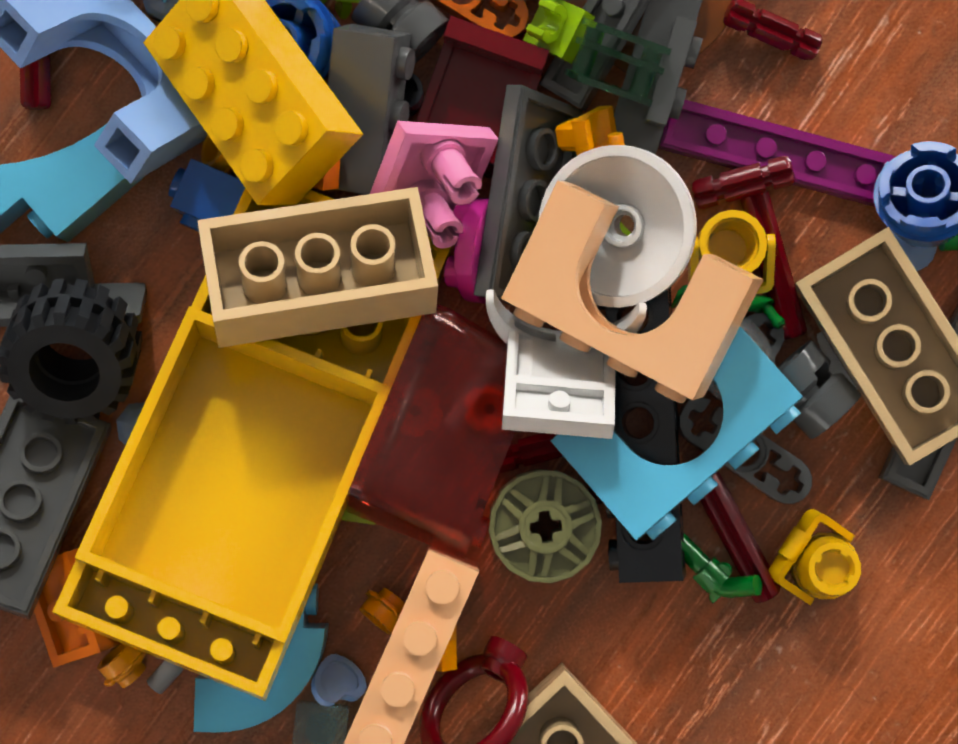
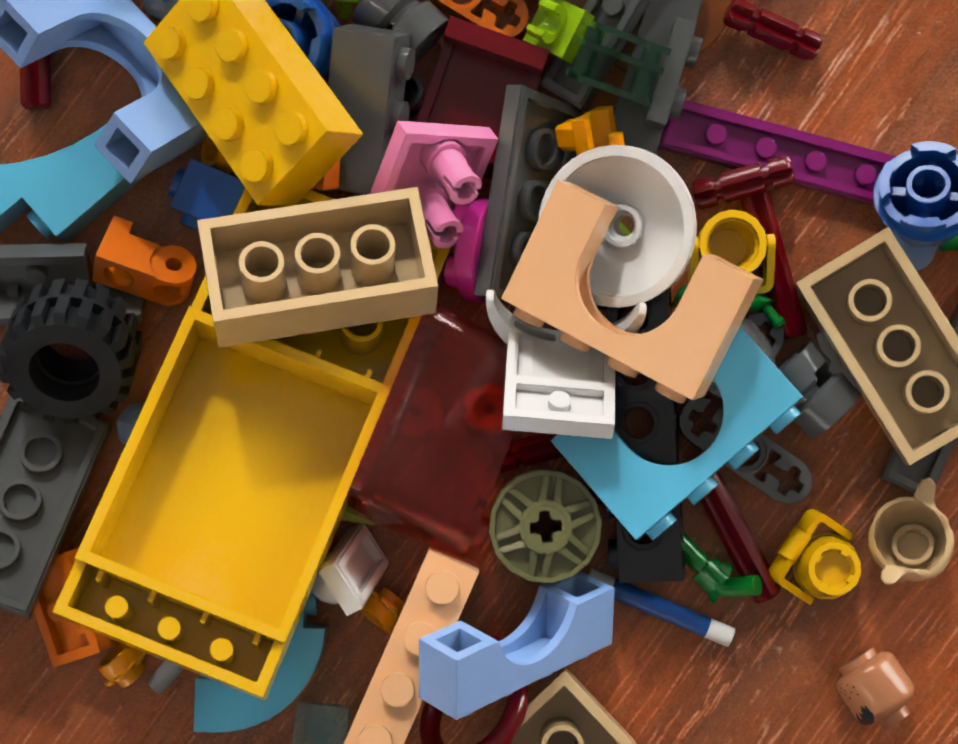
(143, 266): none -> orange leg
(337, 680): light blue piece -> none
(351, 570): none -> white tile
(469, 669): none -> light blue arch
(668, 610): none -> blue bar
(875, 688): none -> nougat head
(911, 537): none -> tan hair

